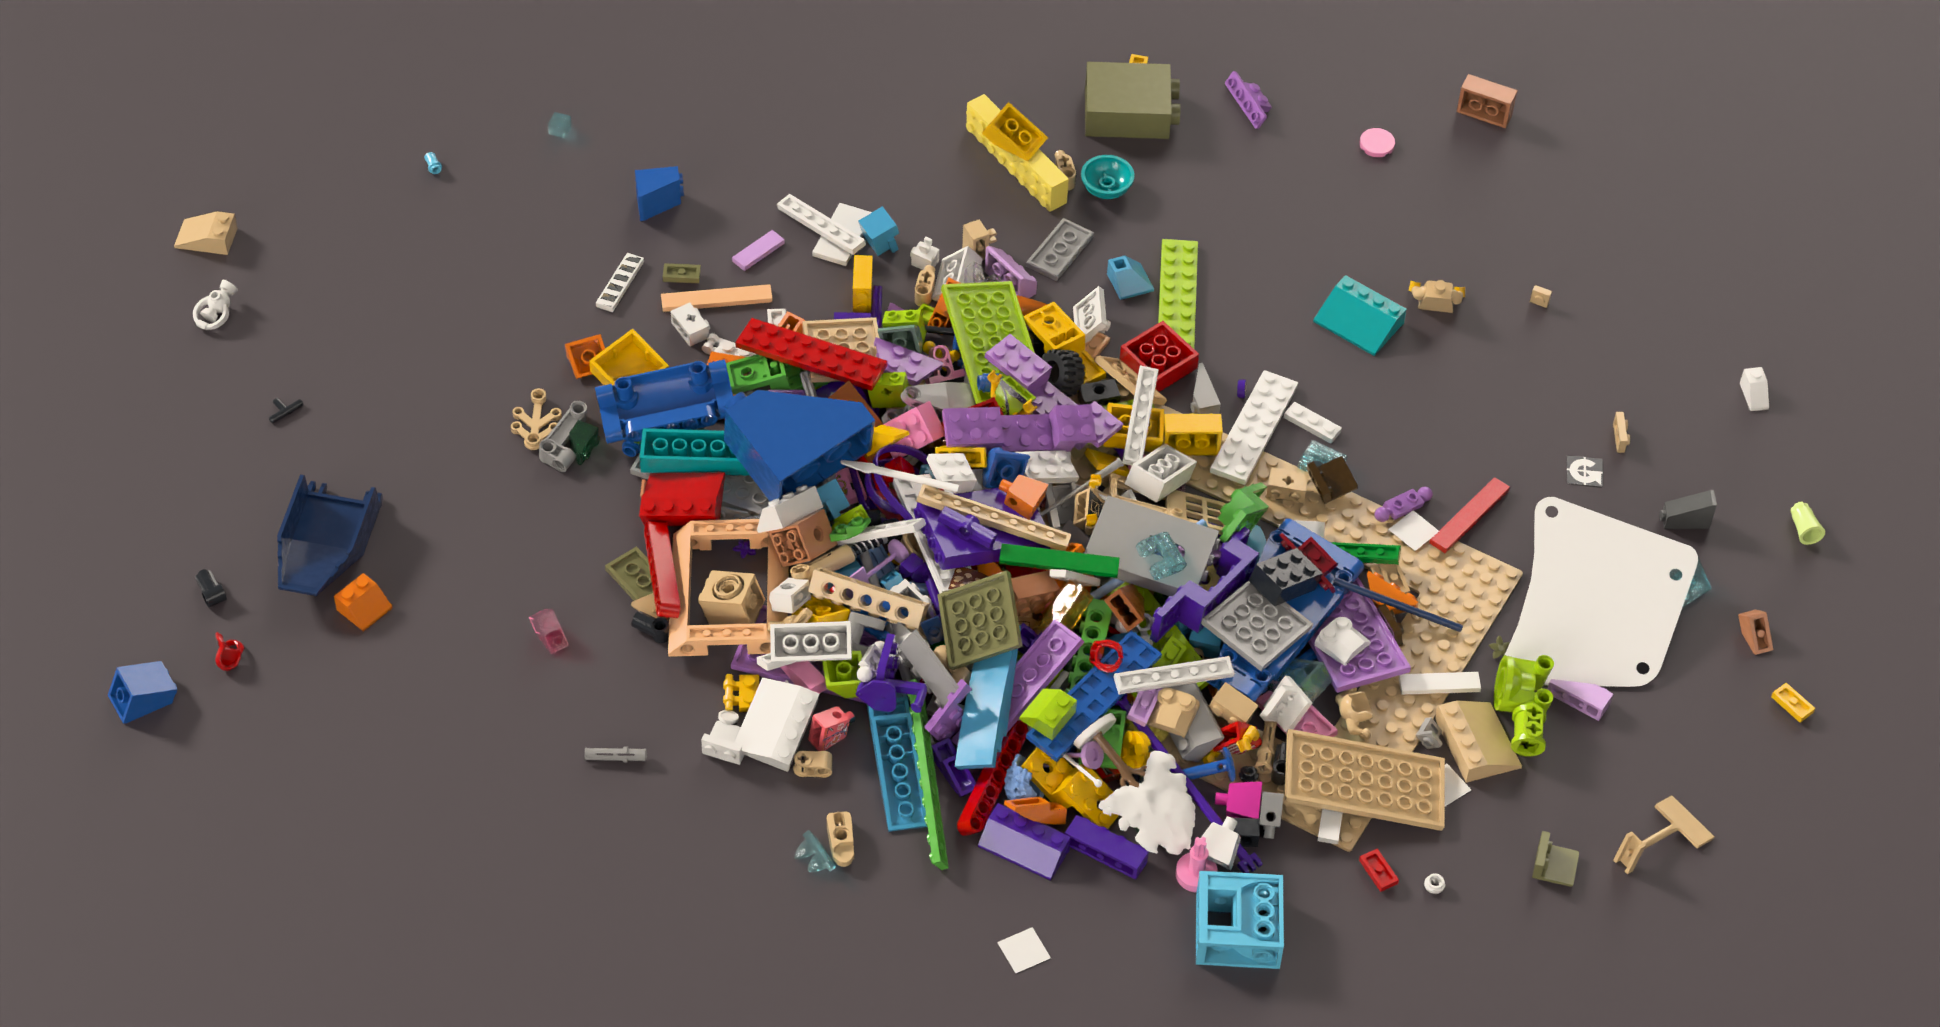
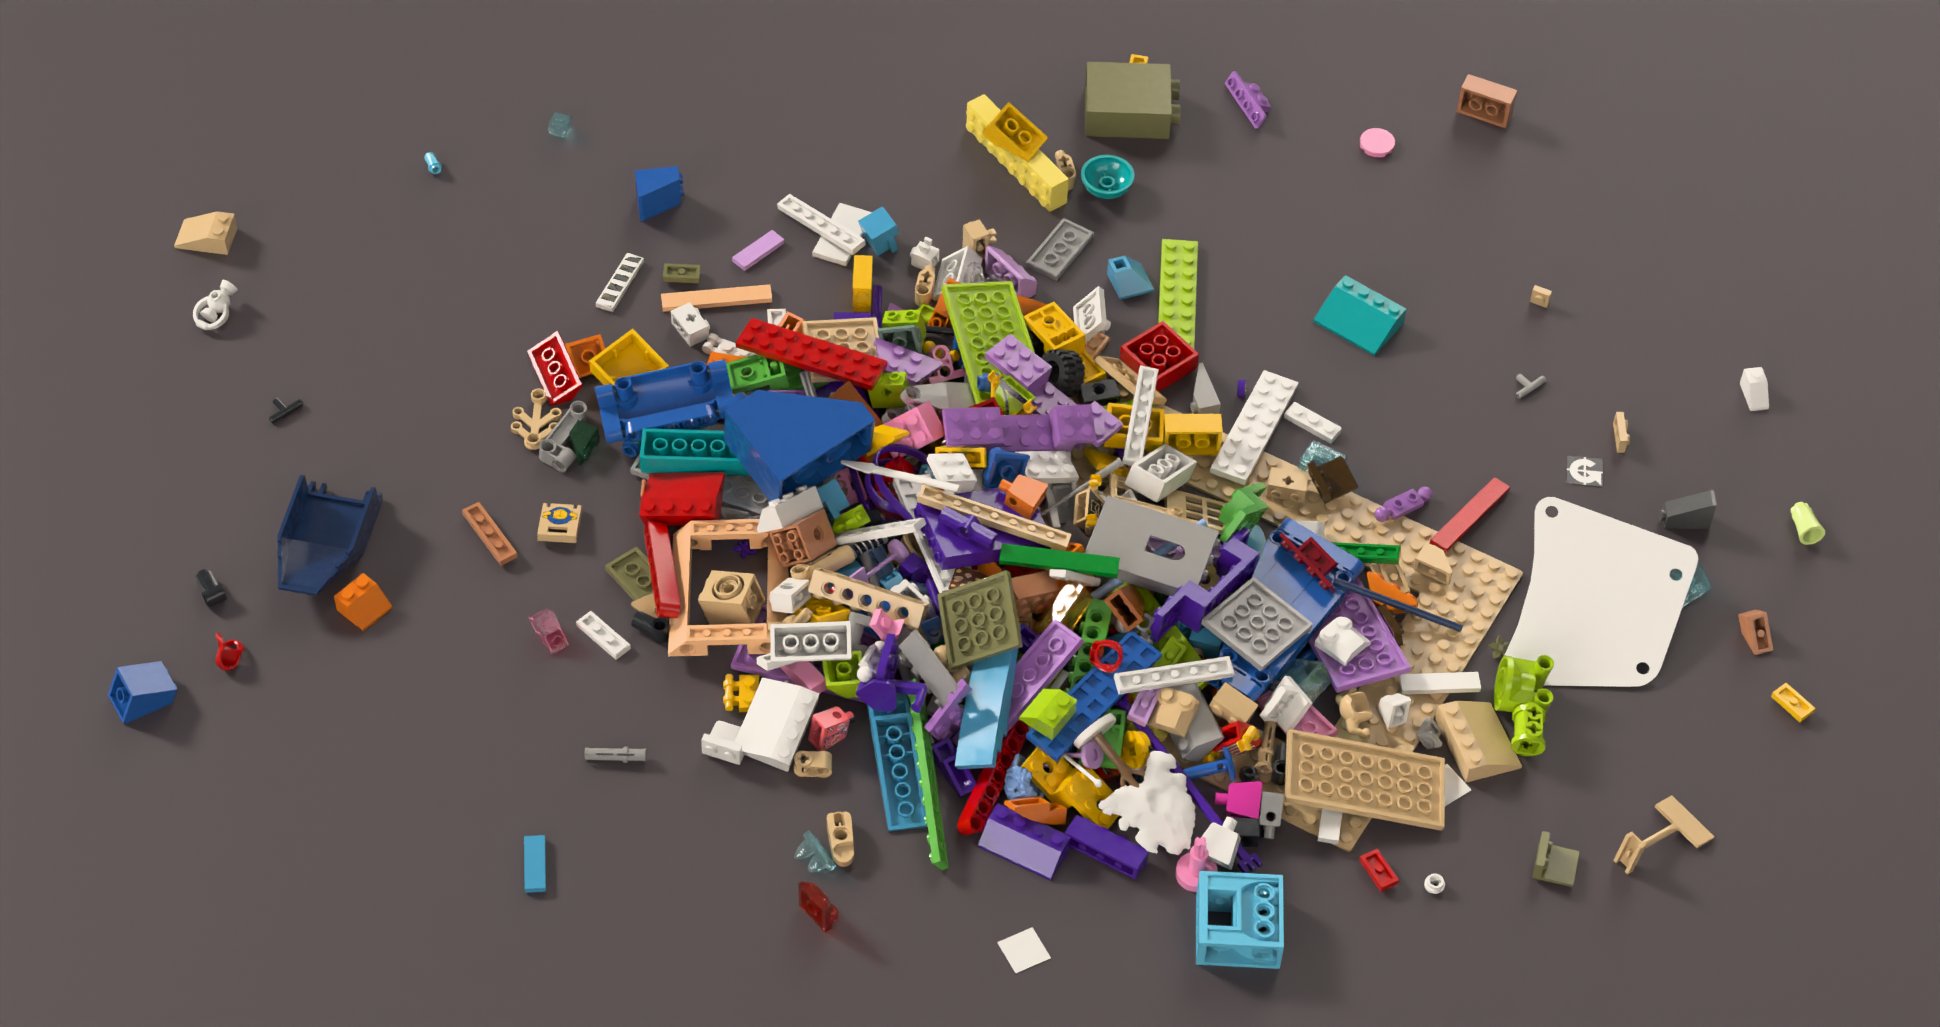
(489, 533): none -> nougat plate
(534, 864): none -> dark azure tile
(555, 369): none -> red slope
(559, 518): none -> tan container
(603, 635): none -> white tile
(728, 717): white piece -> none
(817, 905): none -> clear red slope
(844, 531): bright green slope -> none
(883, 624): none -> bright pink slope
(1162, 543): clear light blue connector -> none
(1285, 577): black brick -> none
(1394, 709): none -> white slope
(1413, 530): white sticker -> none
(1433, 563): none -> tan slope
(1437, 295): tan torso -> none
(1528, 385): none -> light grey piece
(1582, 696): lavender slope -> none

